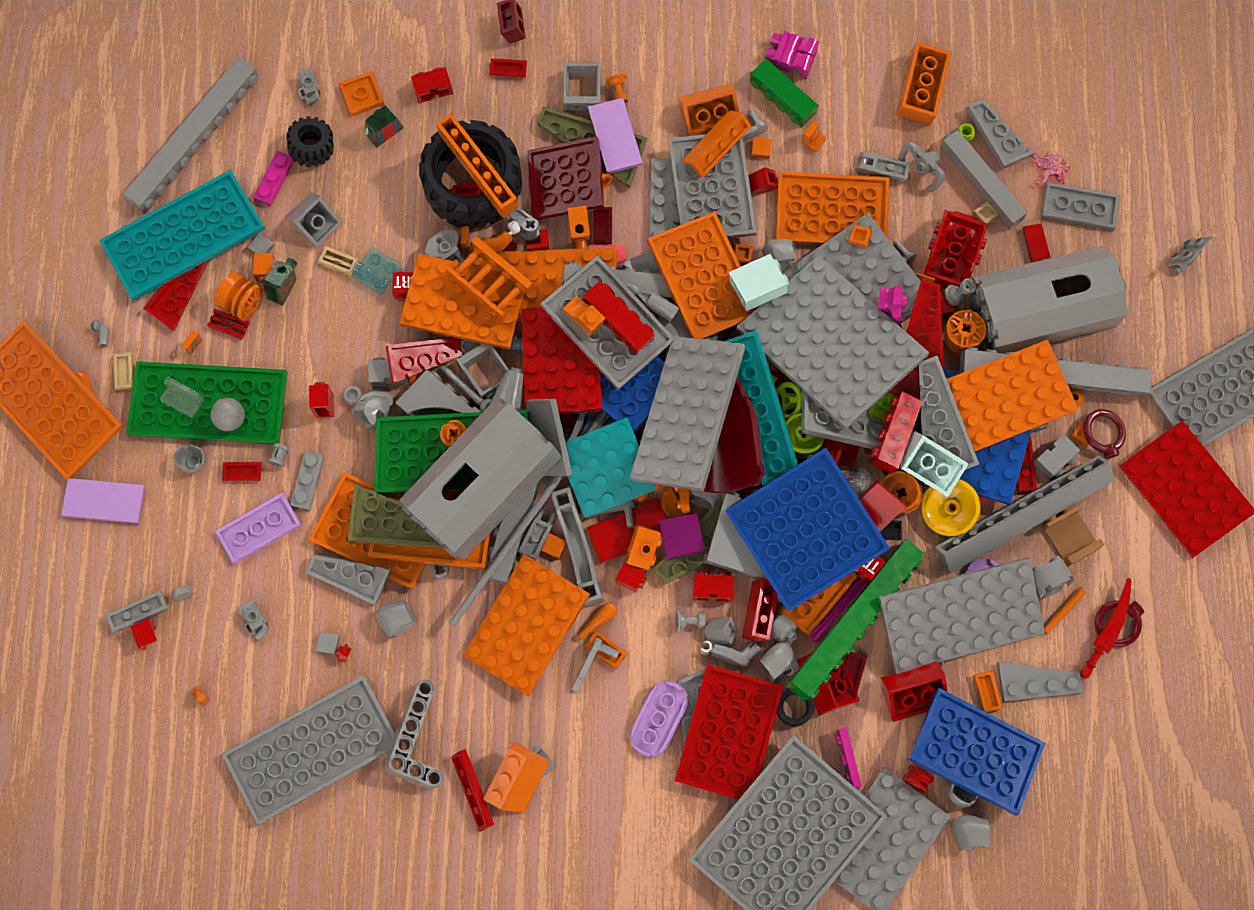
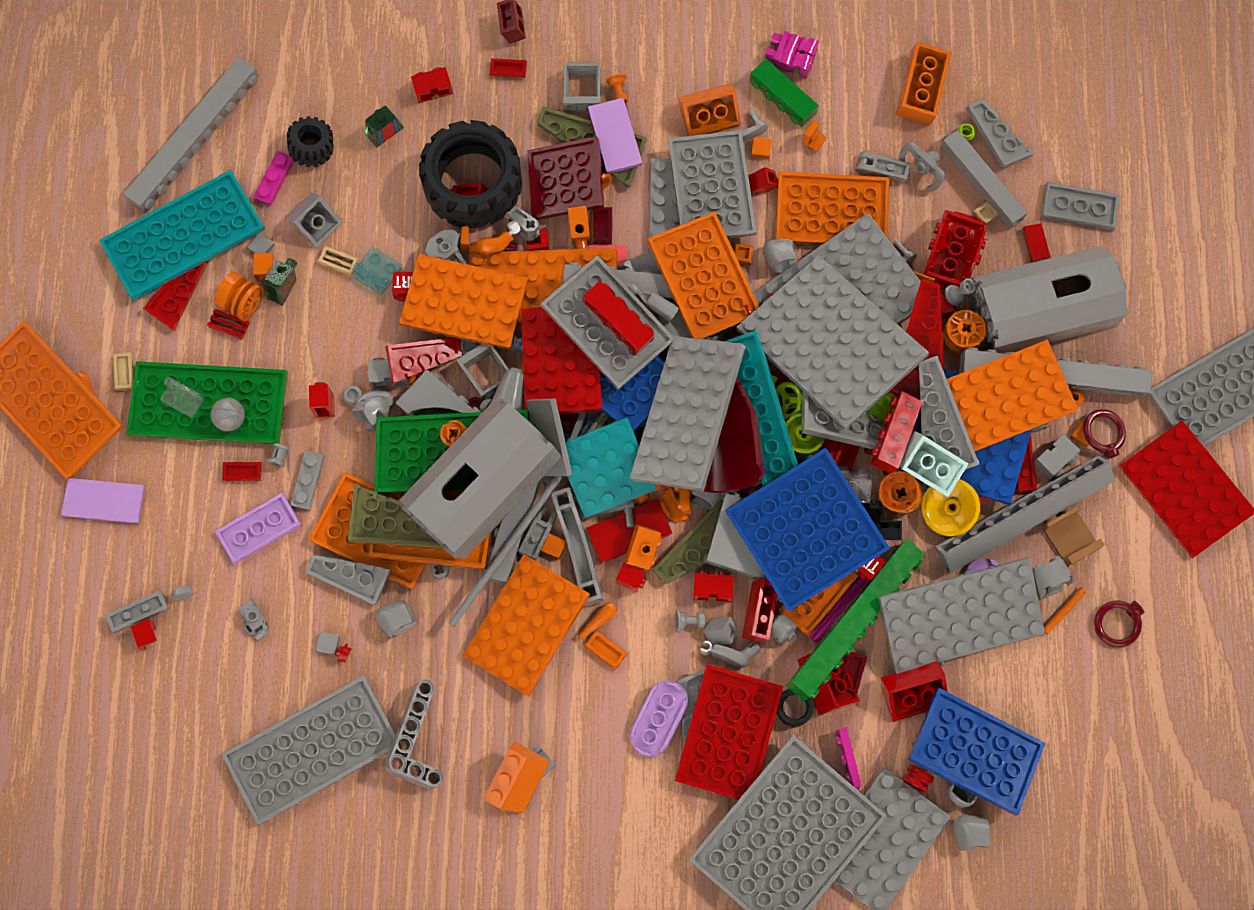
(102, 330): light grey arm -> none
(189, 458): light grey hair -> none
(192, 342): orange tile -> none
(200, 696): orange tile -> none
(309, 86): light grey piece -> none
(361, 94): orange tile -> none
(462, 385): light grey bar -> none
(472, 790): red tile -> none
(477, 165): orange brick -> none
(493, 261): orange fence -> none
(584, 315): orange arch -> none
(596, 646): light grey piece -> none
(682, 536): magenta tile -> none
(717, 142): orange panel -> none
(758, 282): light aqua brick -> none
(779, 661): light grey piece -> none
(860, 236): orange tile -> none
(881, 504): red tile -> none
(892, 302): dark pink brick -> none
(988, 691): orange tile -> none
(1032, 682): light grey wing -> none
(1051, 168): clear pink piece -> none
(1111, 631): red sword -> none
(1190, 250): light grey hinge -> none

